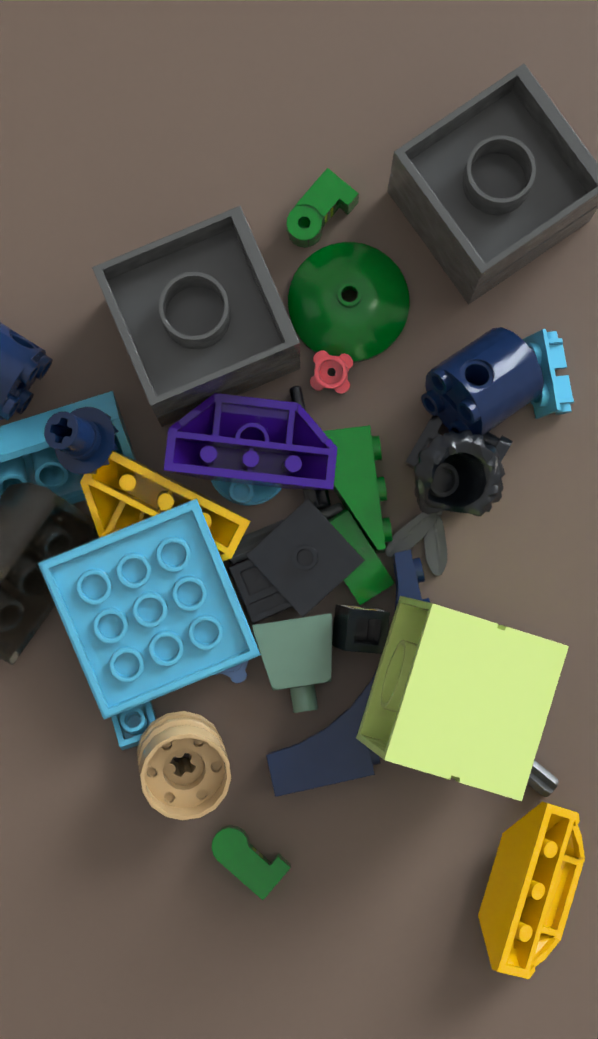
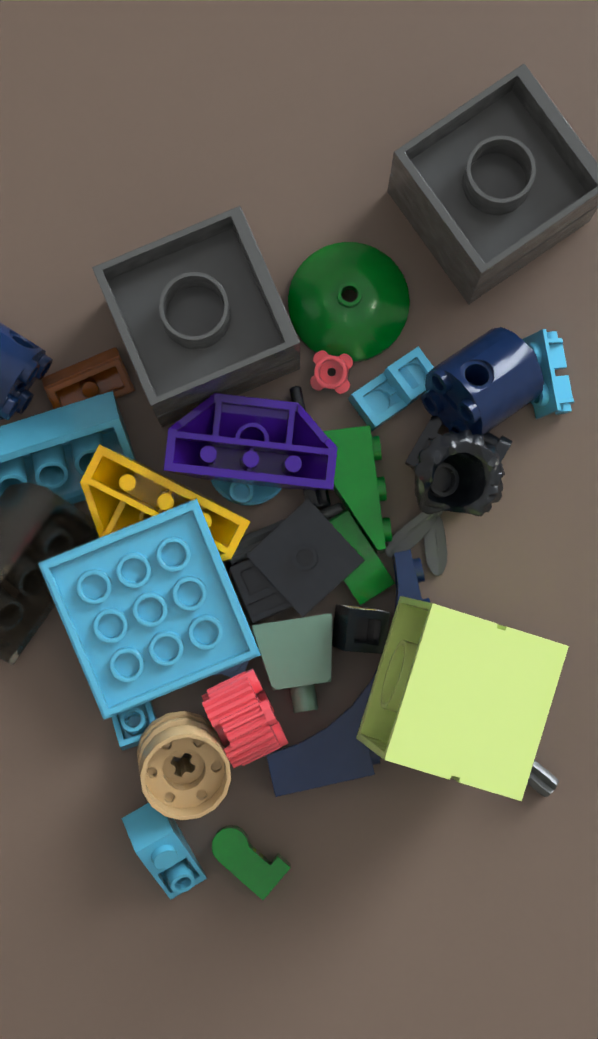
(81, 439): dark blue gear -> none
(88, 379): none -> dark orange slope
(163, 850): none -> medium azure slope
(243, 718): none -> coral brick
(317, 207): green leg -> none
(393, 389): none -> medium azure slope
(531, 889): yellow wedge -> none

